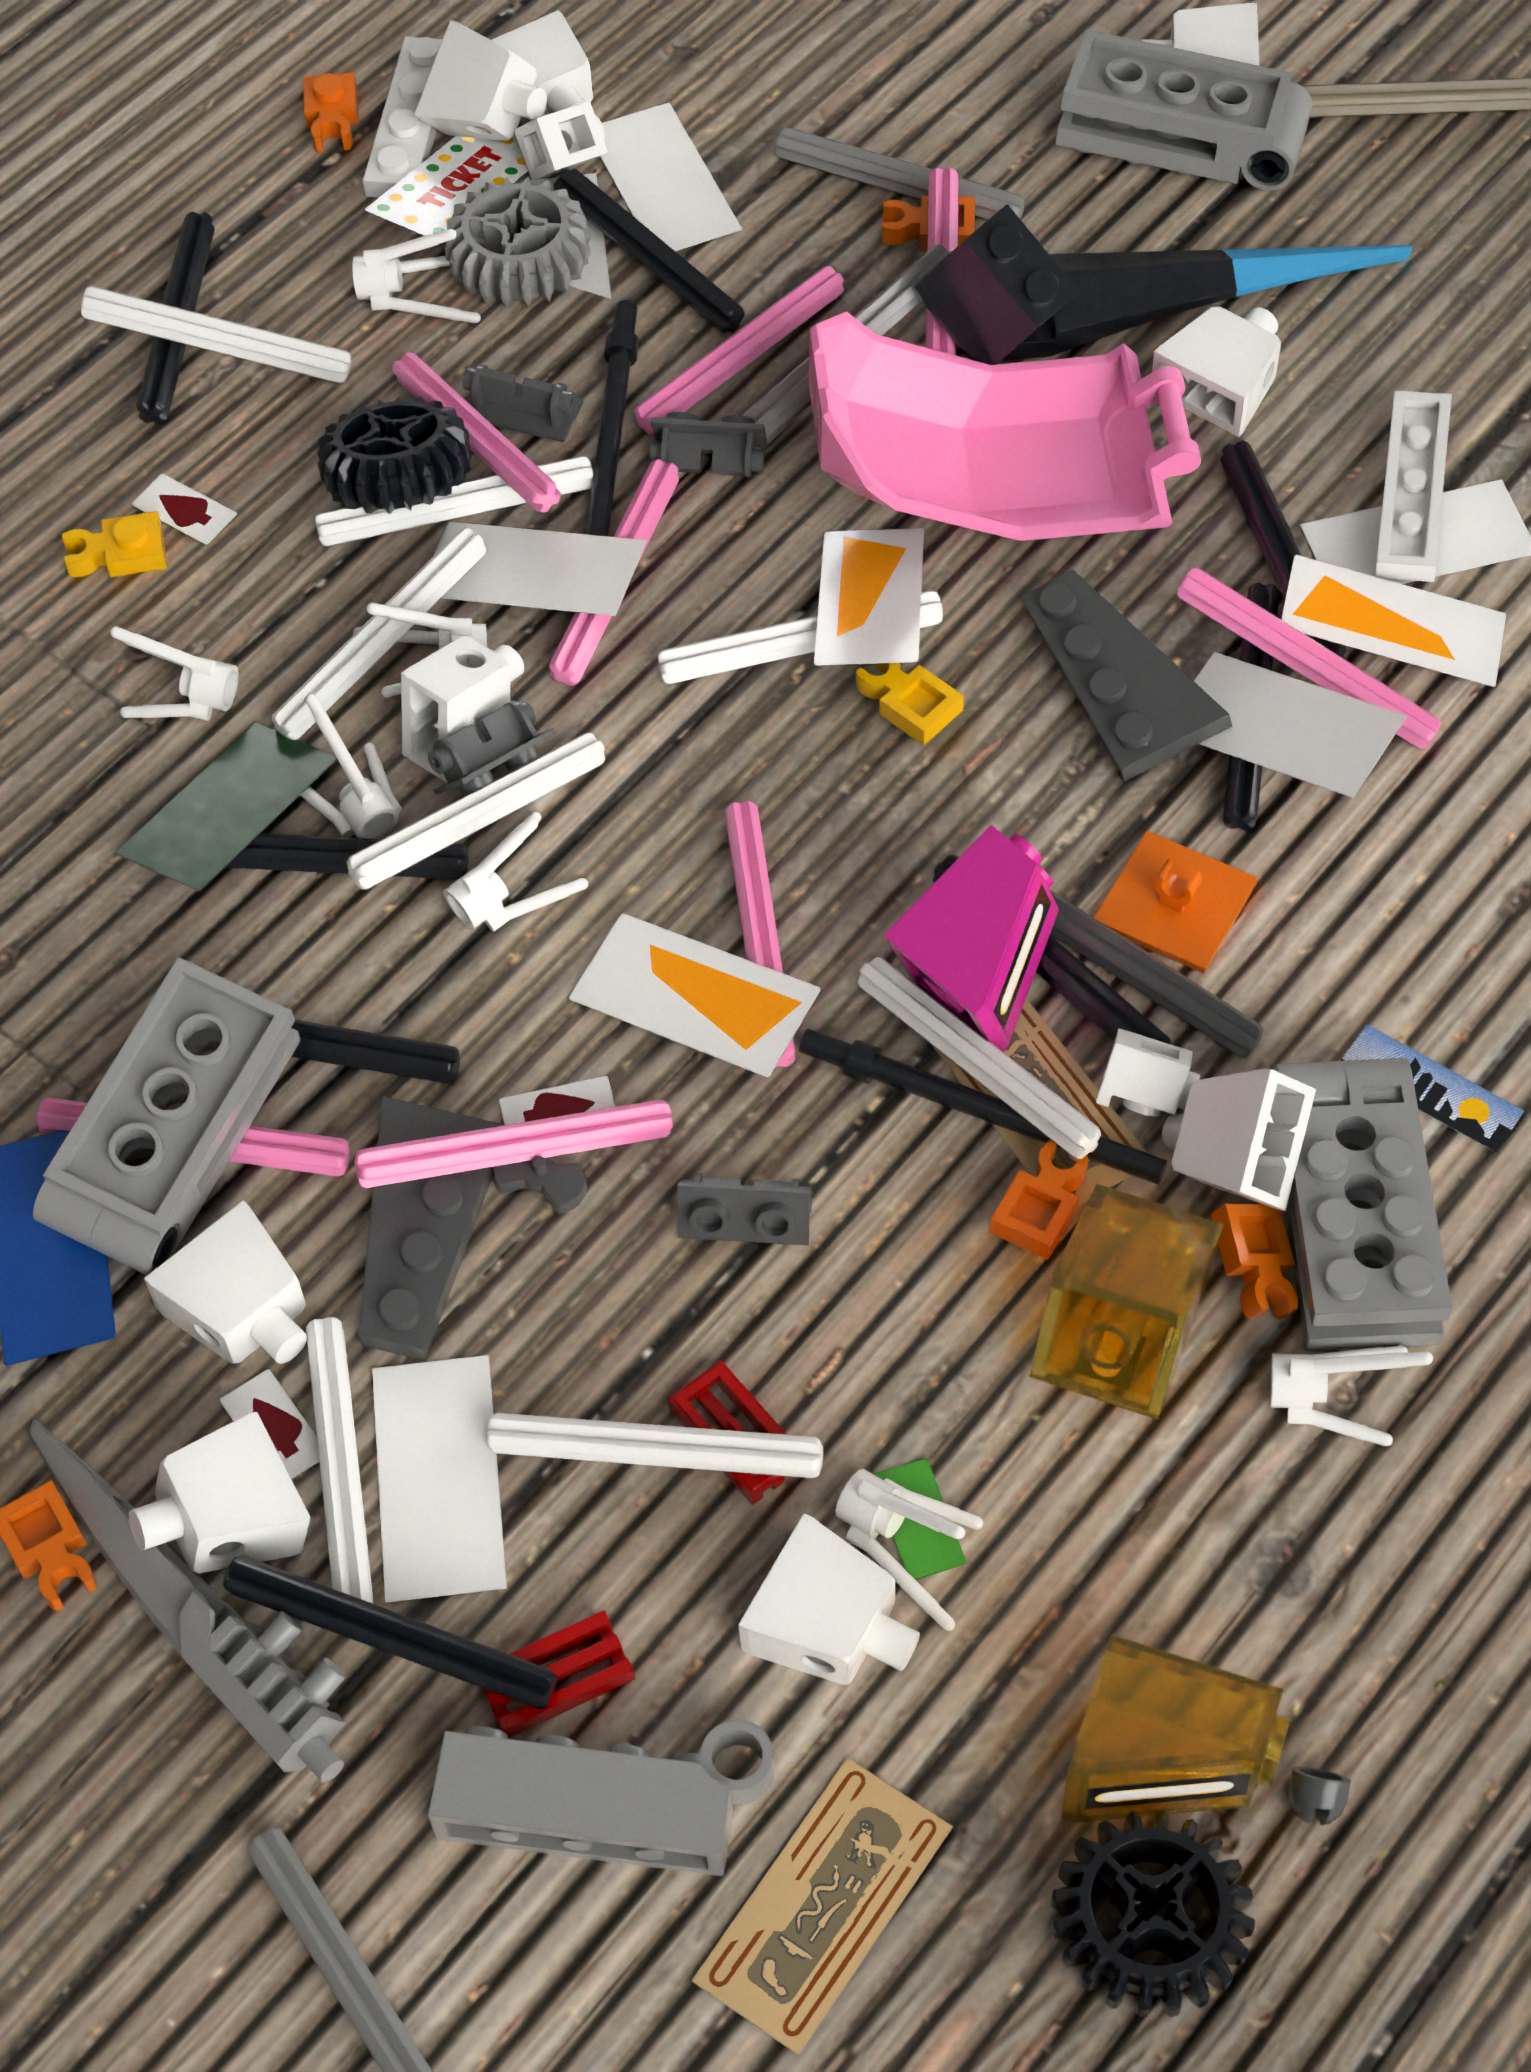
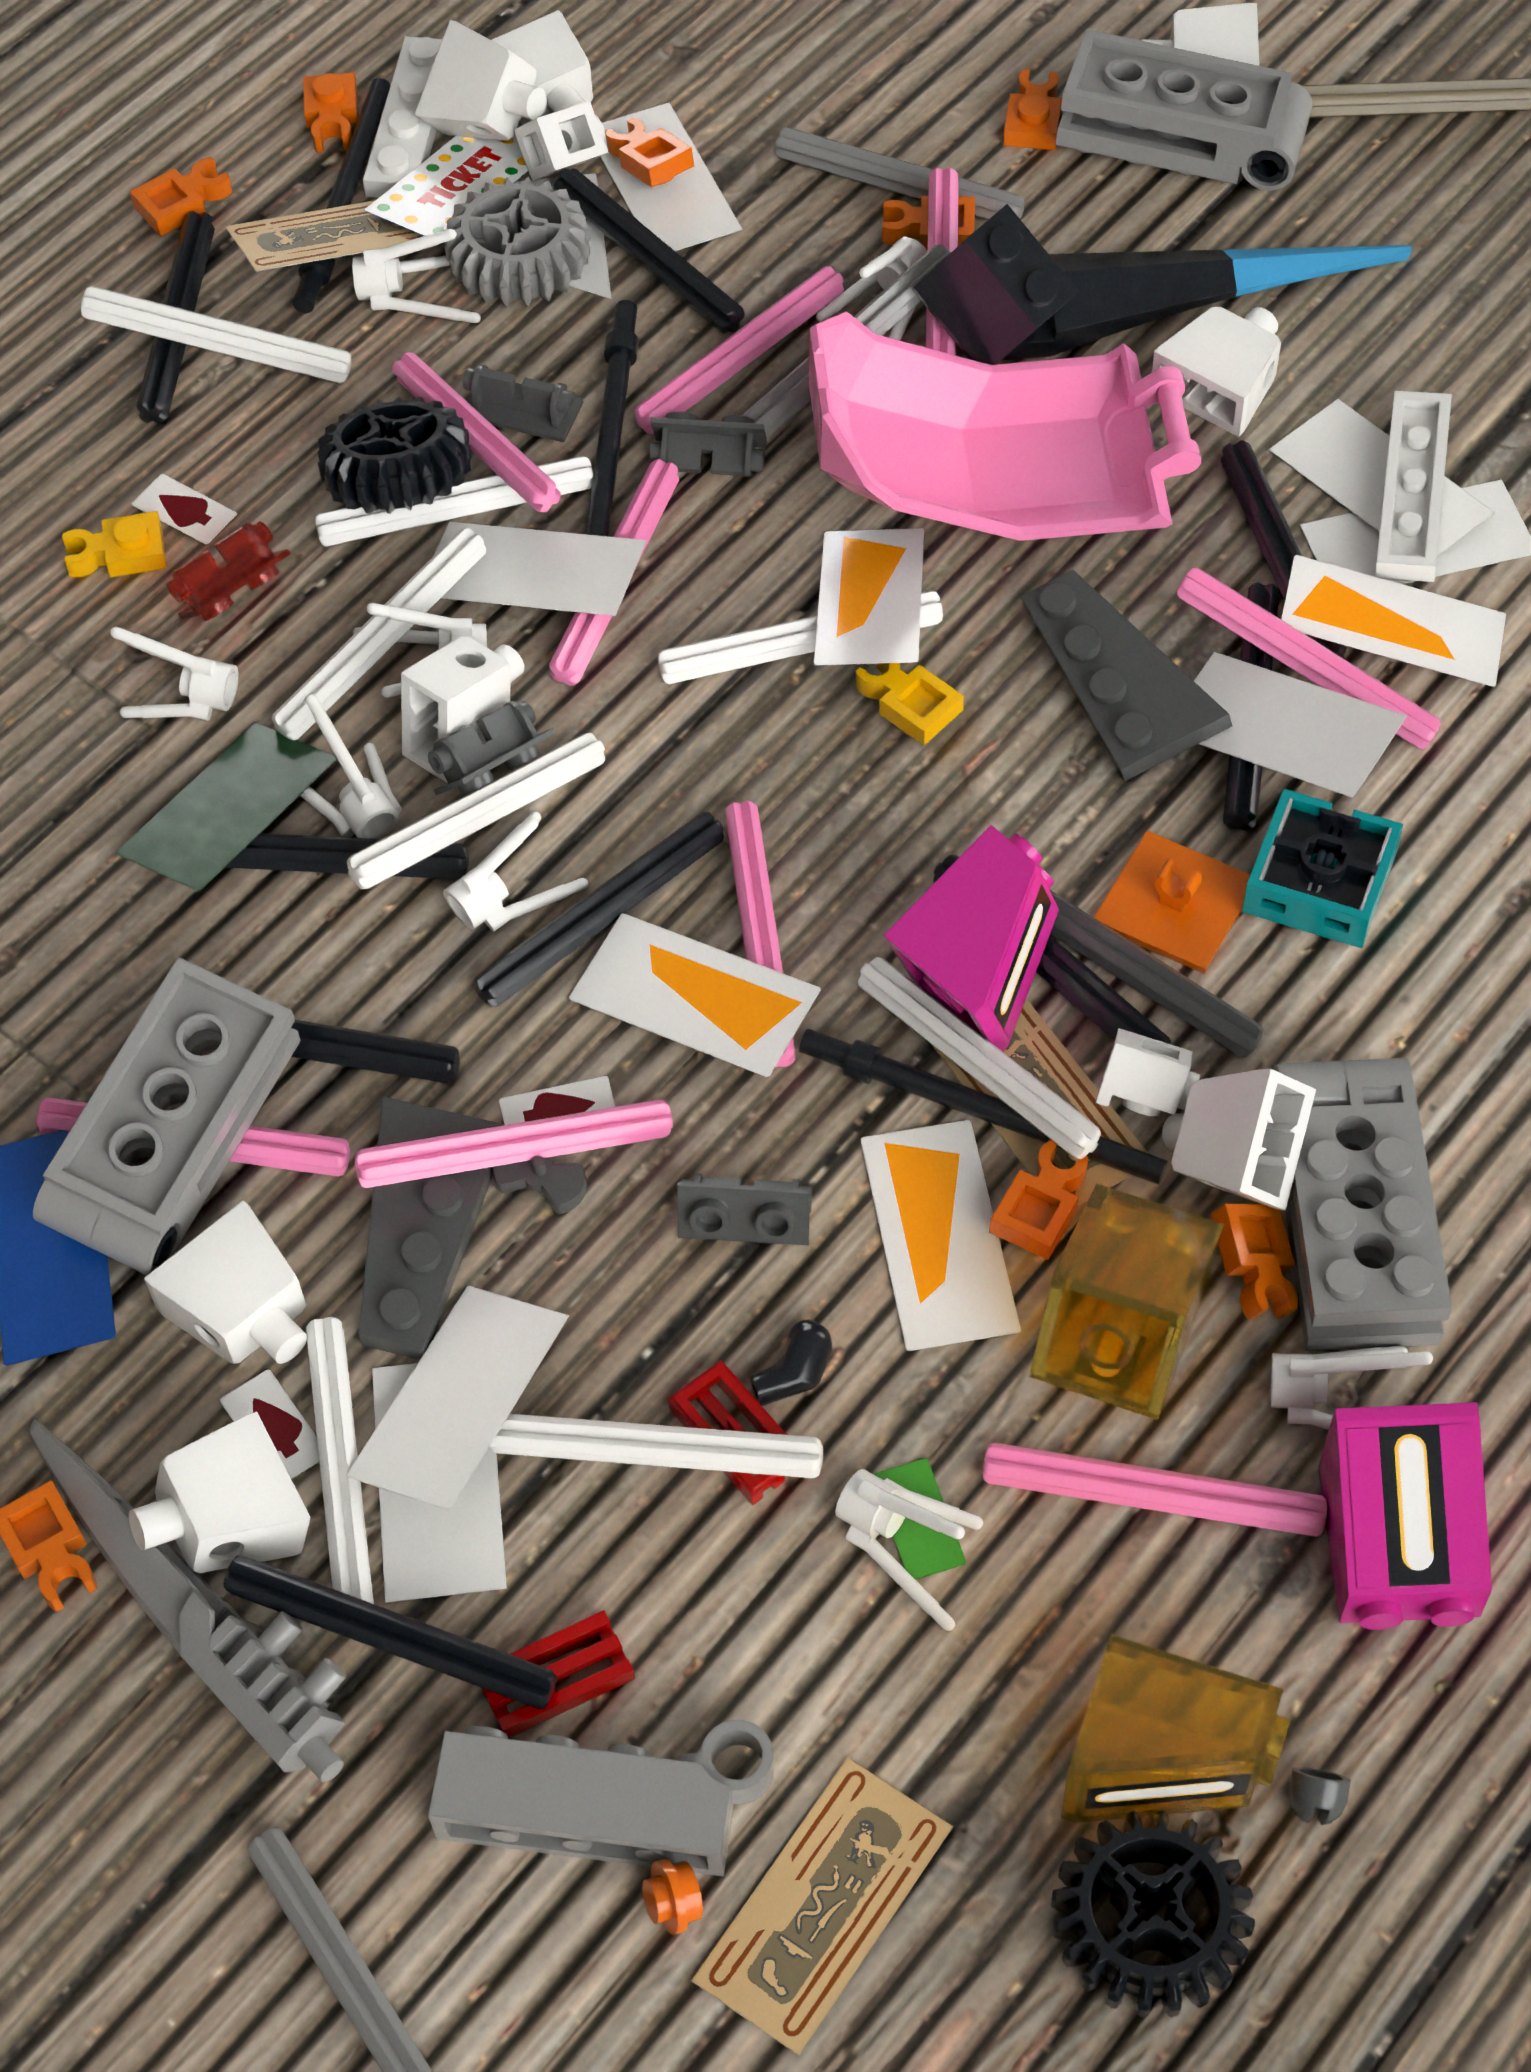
(172, 196): none -> orange plate
(209, 587): none -> clear red hinge
(316, 236): none -> tan sticker
(318, 273): none -> black bar
(457, 1397): none -> white sticker
(598, 909): none -> black axle
(651, 156): none -> orange plate
(672, 1895): none -> orange plate
(801, 1366): none -> black arm
(825, 1609): white torso -> none
(885, 270): none -> white plant
(937, 1235): none -> white sticker
(1033, 114): none -> orange plate
(1155, 1489): none -> bright pink axle
(1322, 868): none -> piece
(1349, 462): none -> white sticker
(1407, 1514): none -> dark pink slope
(1443, 1092): sticker -> none

